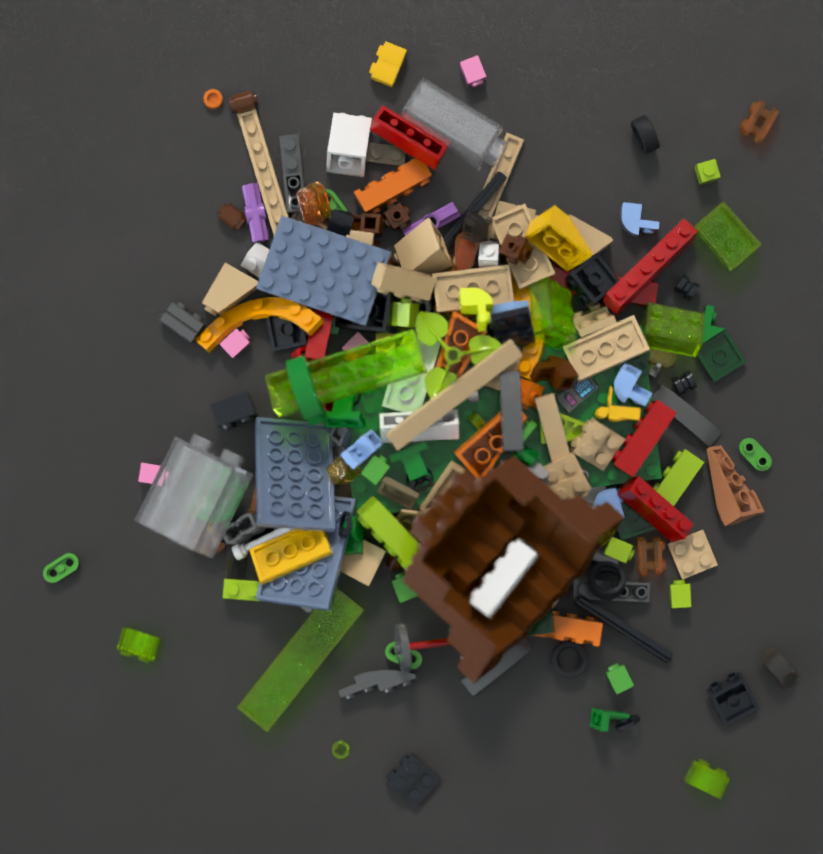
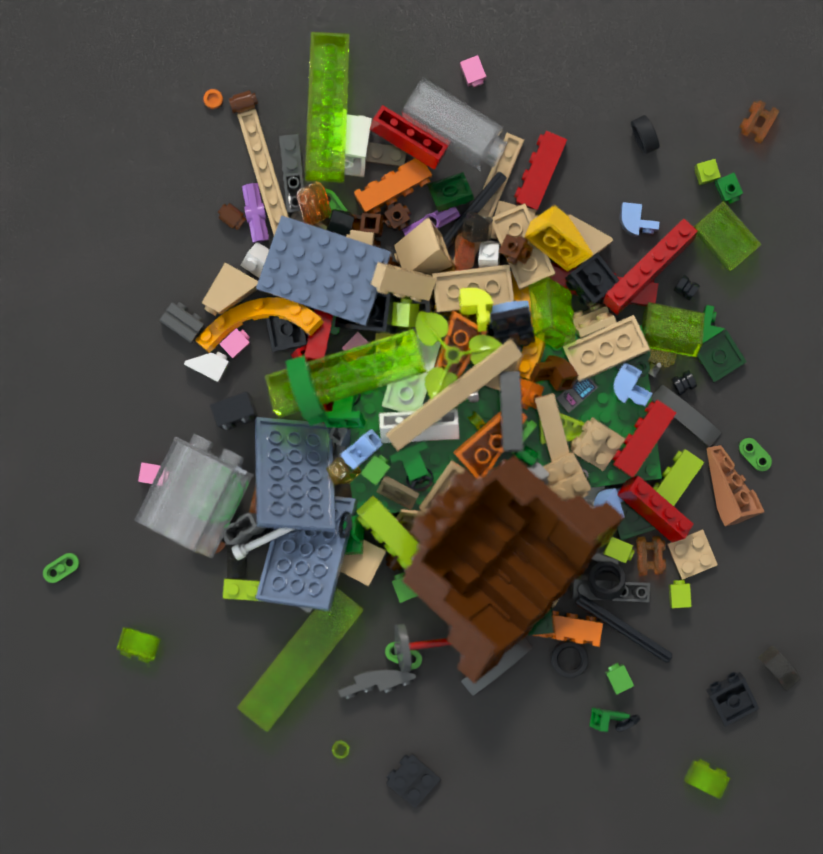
(210, 365): none -> white slope
(289, 553): yellow tile -> none
(327, 107): none -> clear neon green brick
(388, 64): yellow brick -> none
(450, 192): none -> dark green plate
(503, 579): white brick -> none
(541, 170): none -> red brick
(617, 413): yellow piece -> none
(729, 188): none -> green brick

